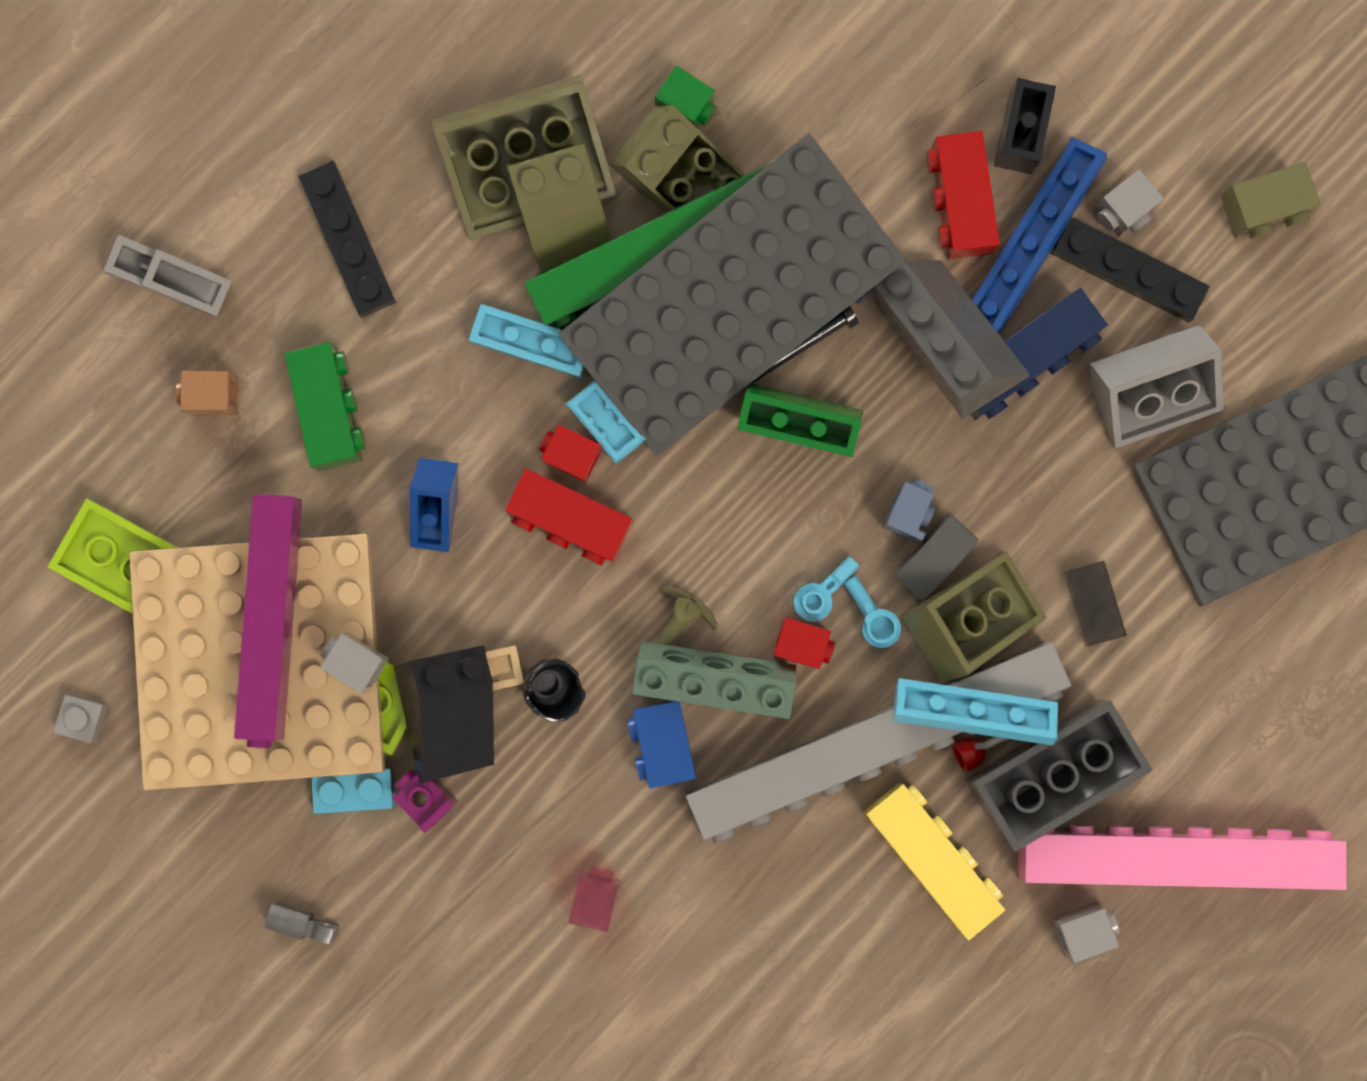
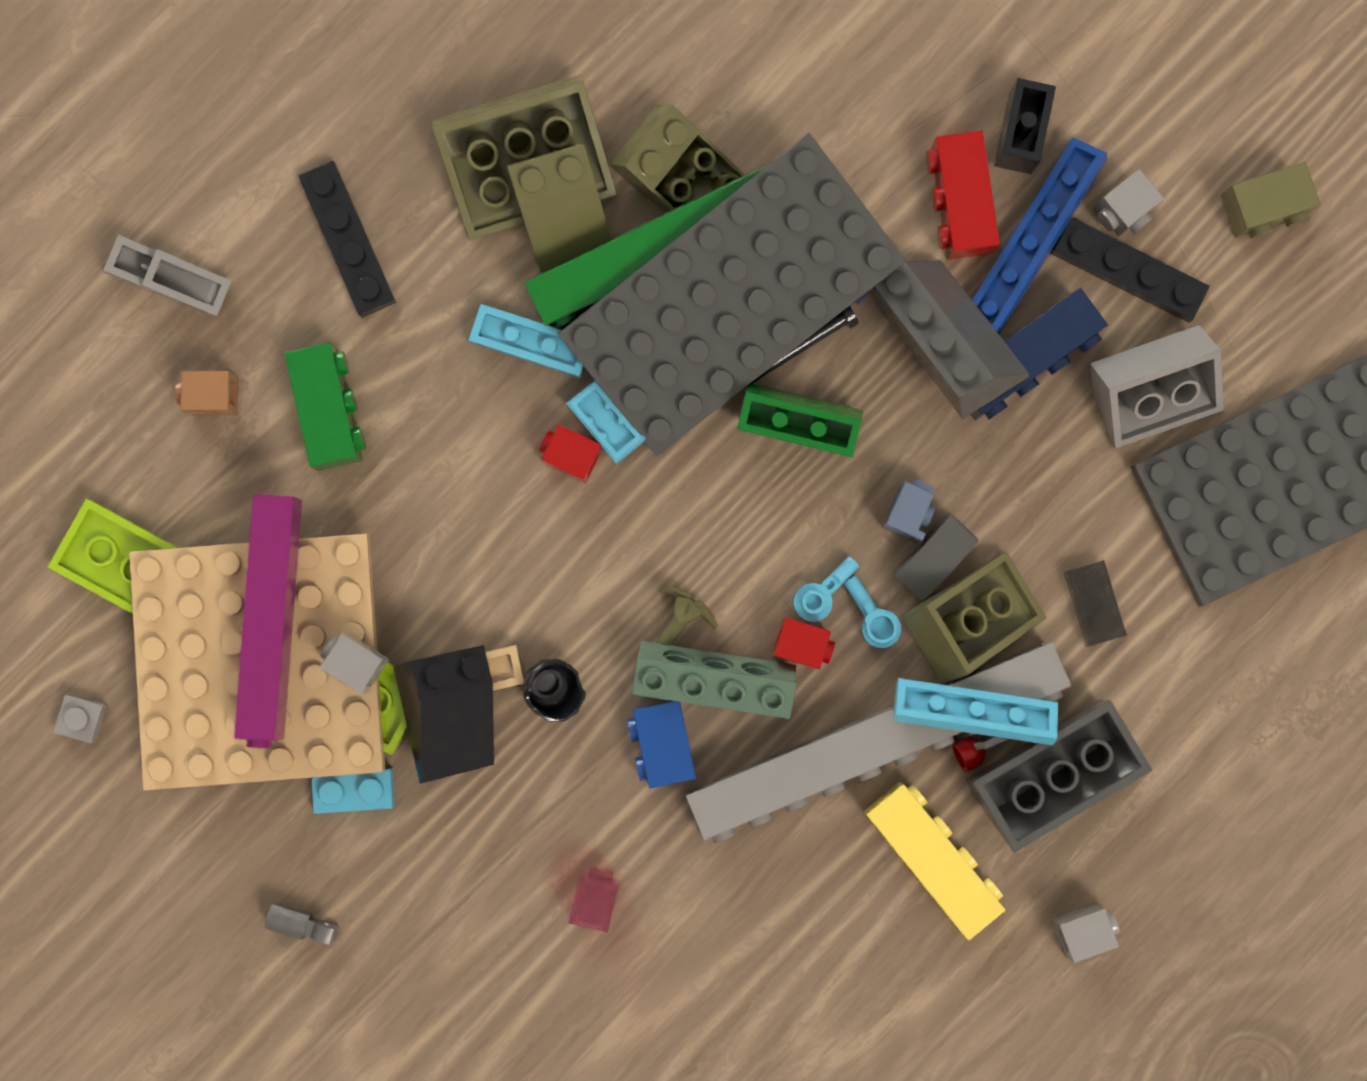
(433, 504): blue slope -> none
(438, 800): magenta brick -> none
(568, 517): red brick -> none
(688, 95): green brick -> none
(1185, 859): bright pink brick -> none

